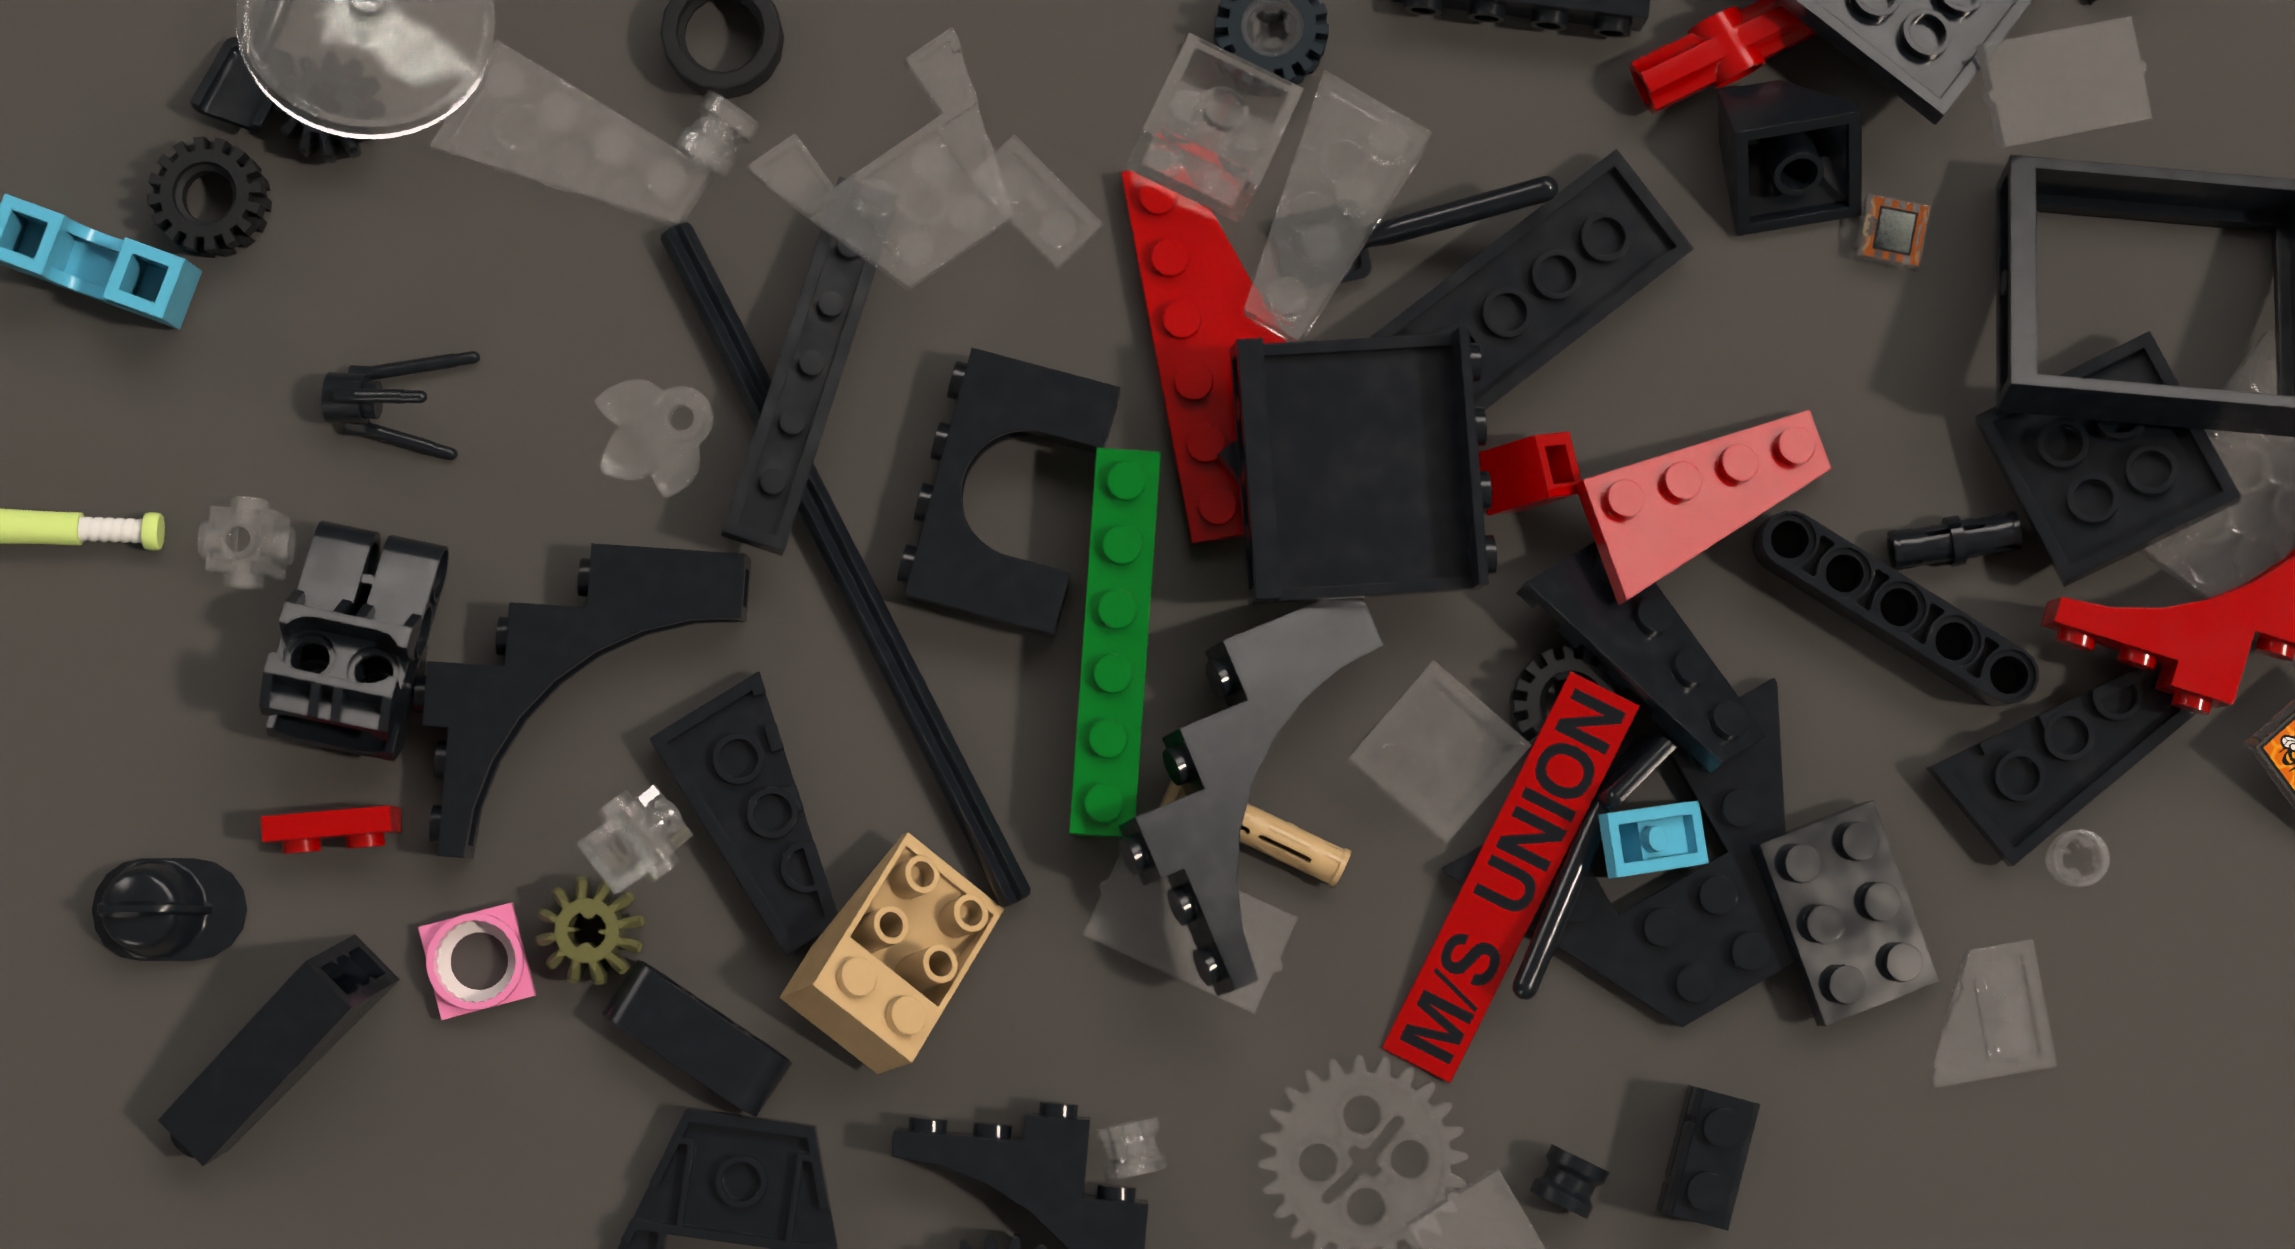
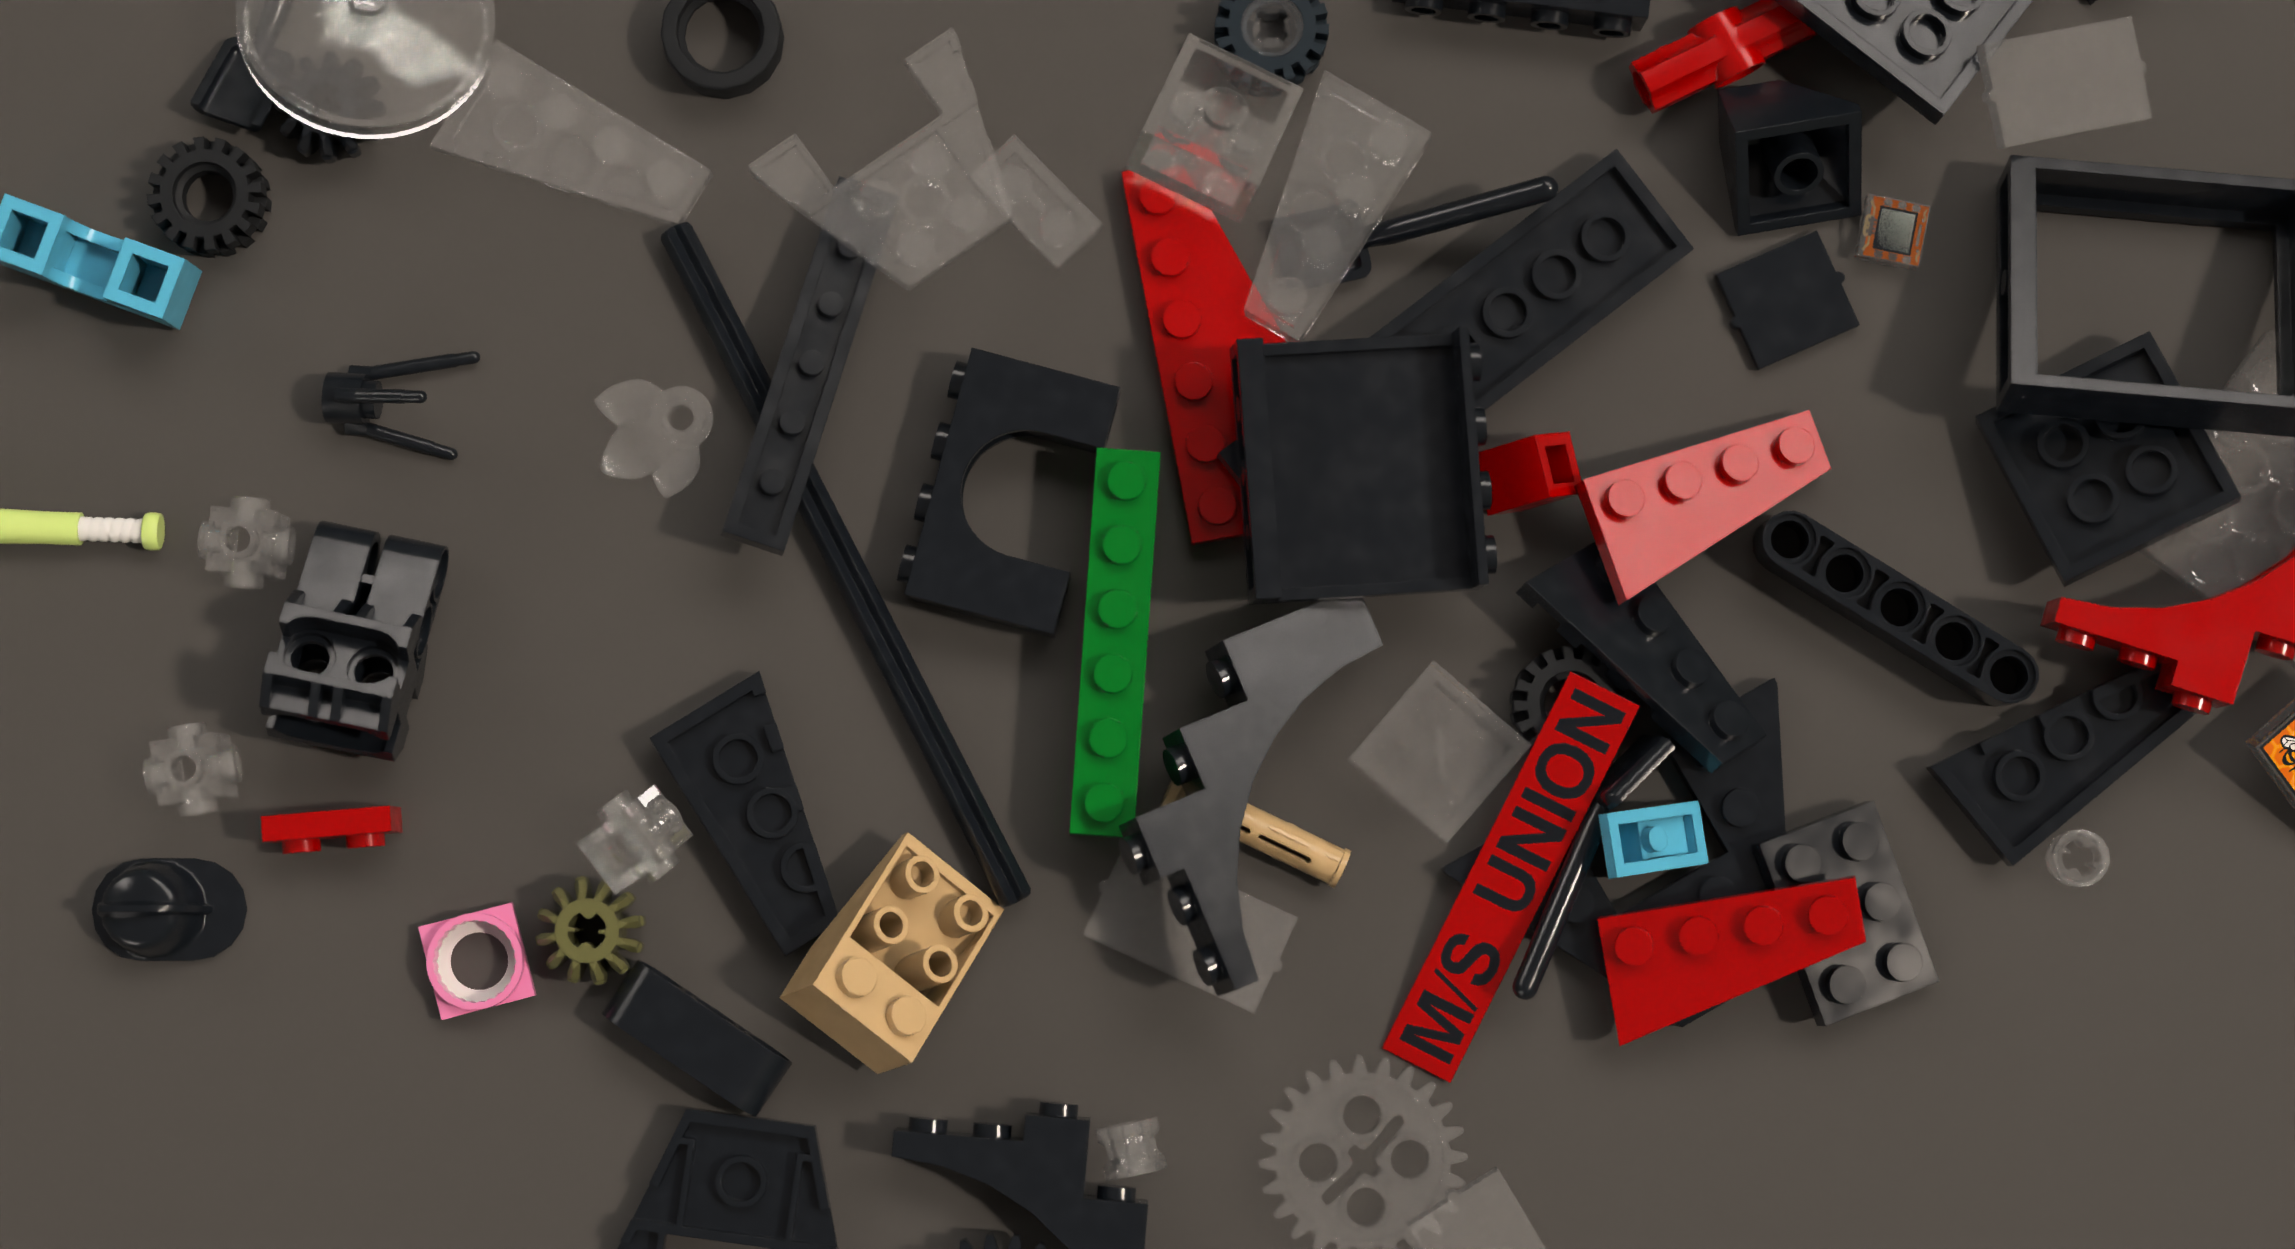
(215, 776): none -> clear brick
(277, 1048): black slope -> none
(486, 706): black arch -> none
(716, 134): clear wheel -> none
(1569, 1181): black wheel -> none
(1708, 1157): black brick -> none
(1710, 950): none -> red wing
(1787, 300): none -> black piece
(1954, 540): black pin -> none
(1994, 1017): clear wing -> none

